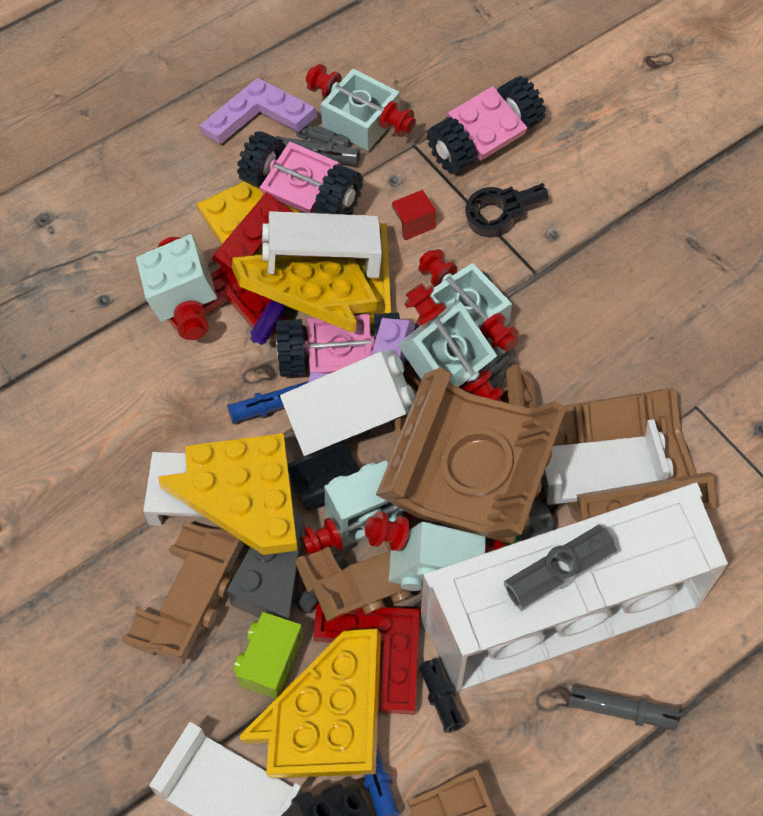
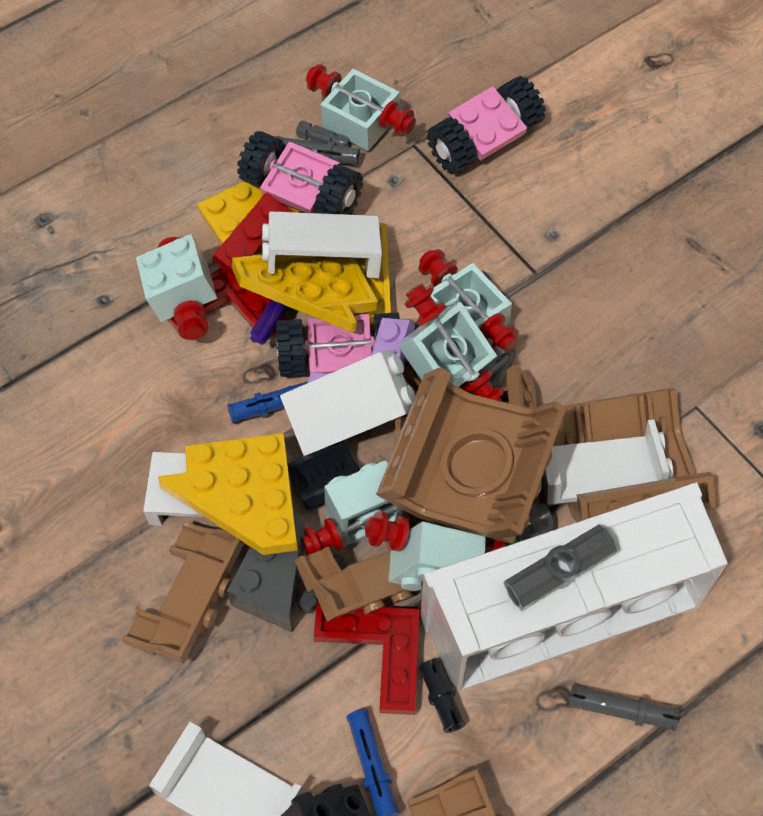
(257, 98): lavender plate -> none
(269, 655): lime brick -> none
(327, 714): yellow wing -> none
(415, 214): red panel -> none
(509, 200): black pin -> none

